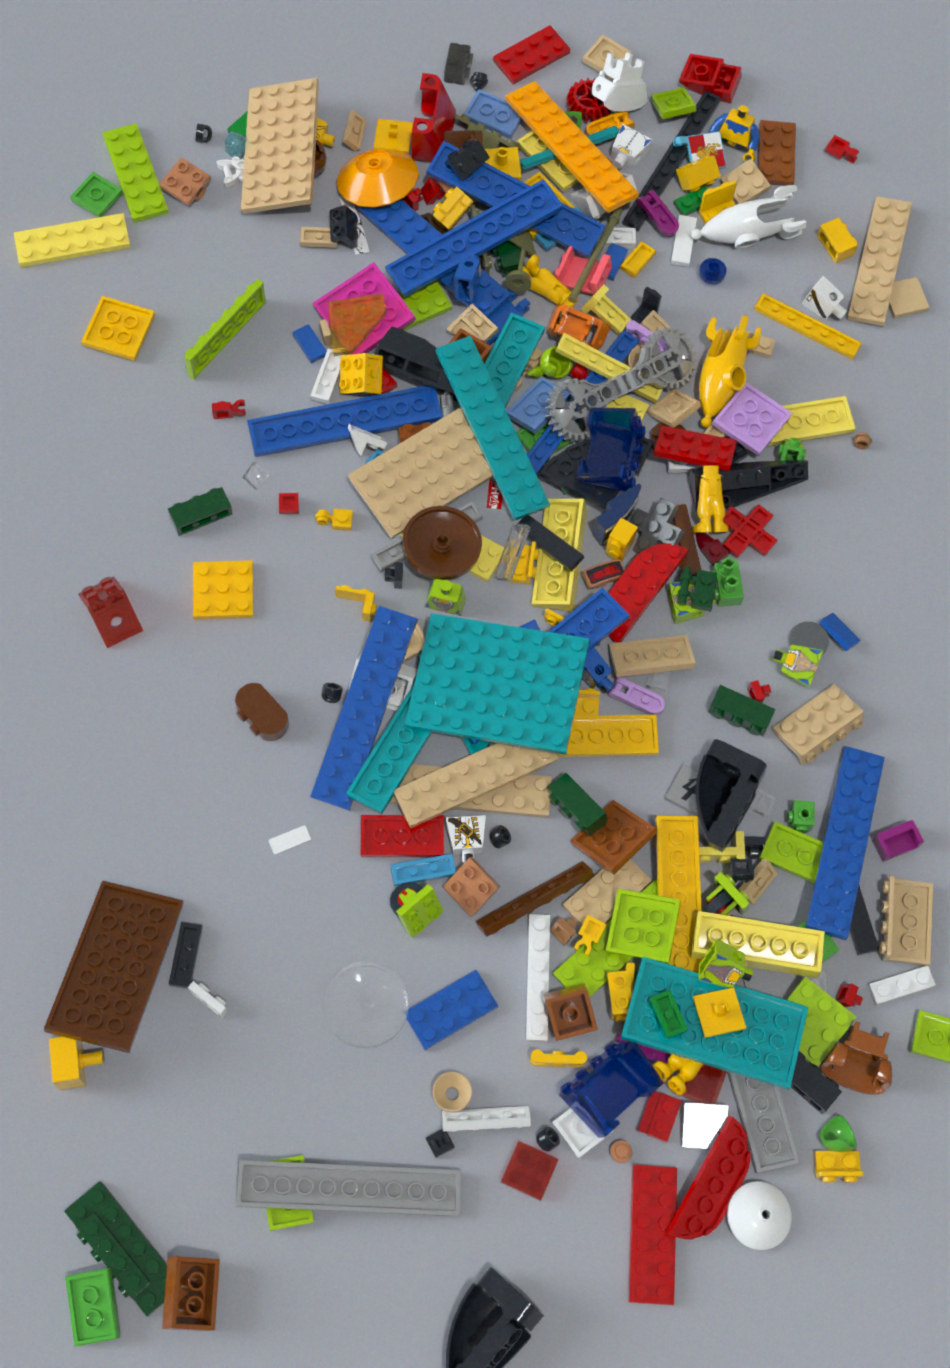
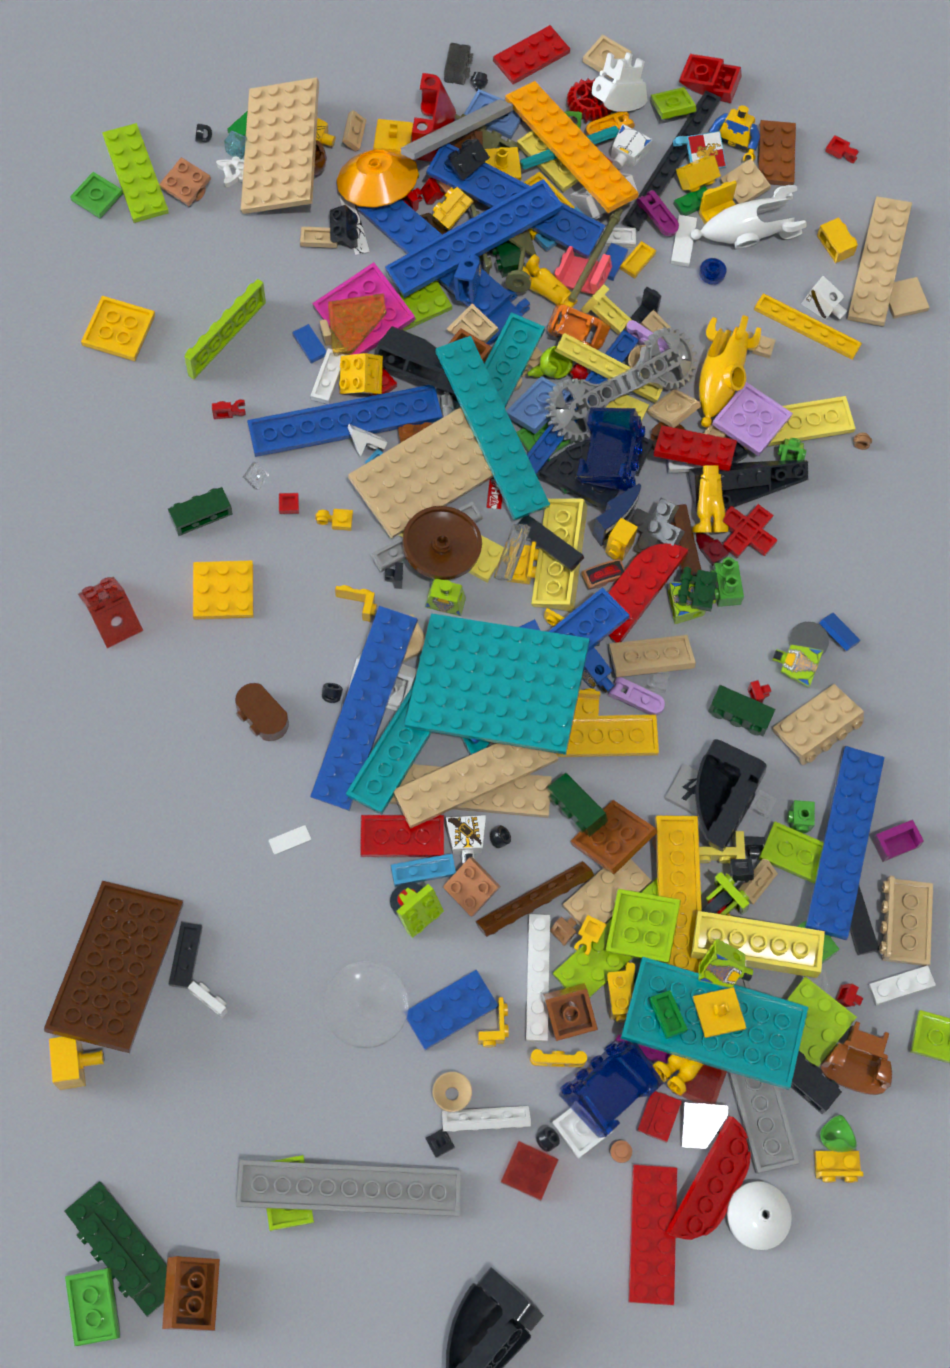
(71, 240): light yellow plate -> none
(456, 129): none -> light grey tile
(491, 1038): none -> yellow bracket

